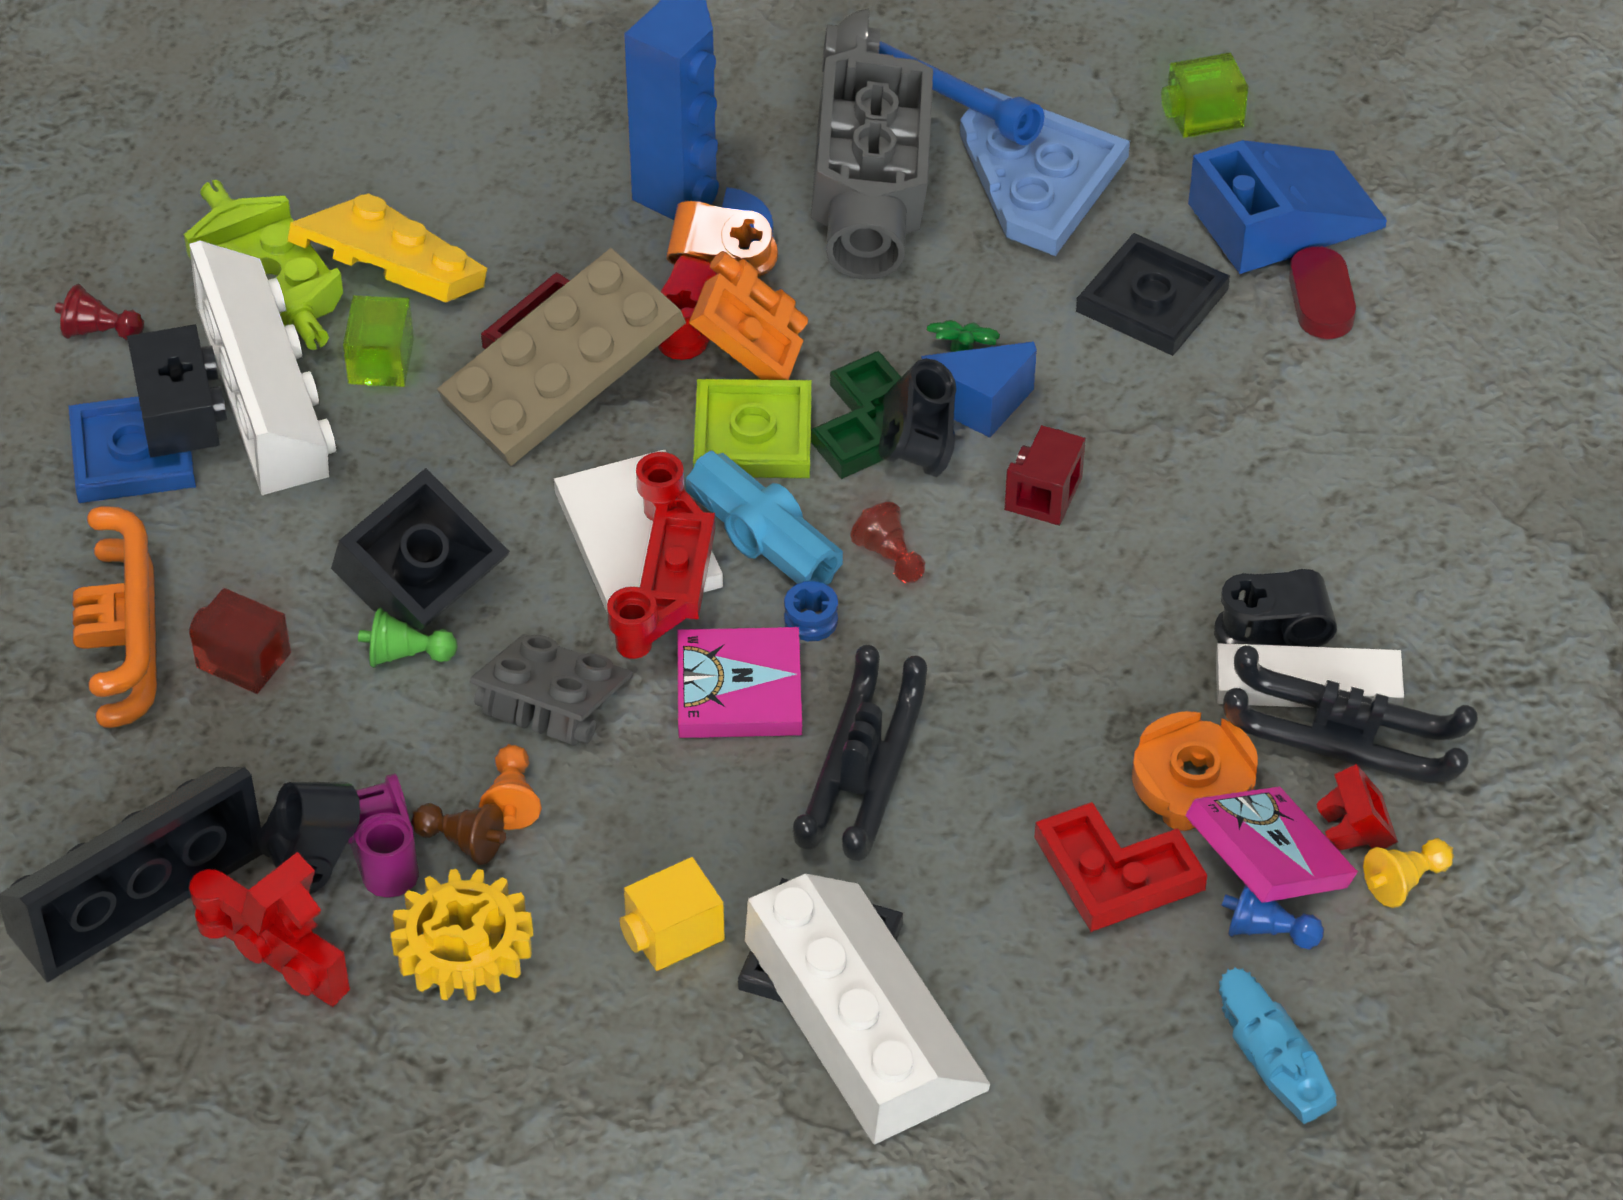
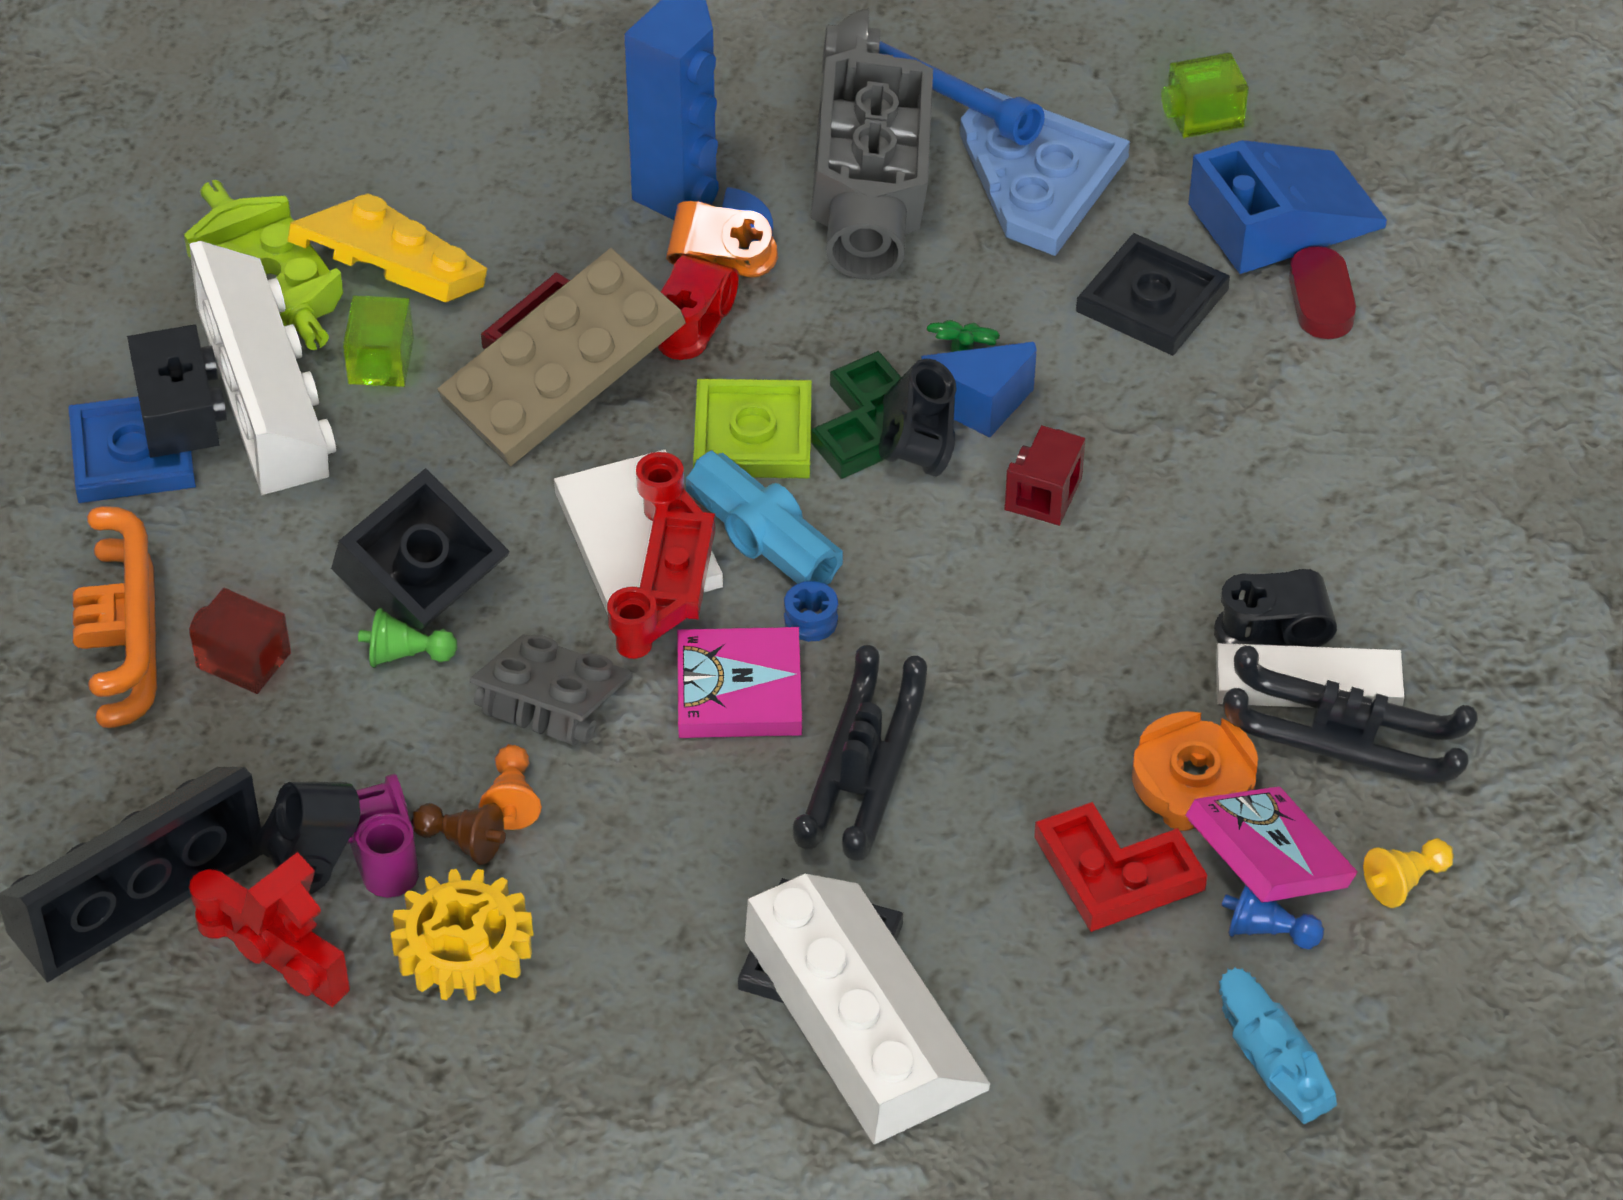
(86, 314): dark red piece -> none
(672, 914): yellow brick -> none
(749, 319): orange plate -> none
(882, 532): clear red piece -> none
(1364, 812): red tile -> none

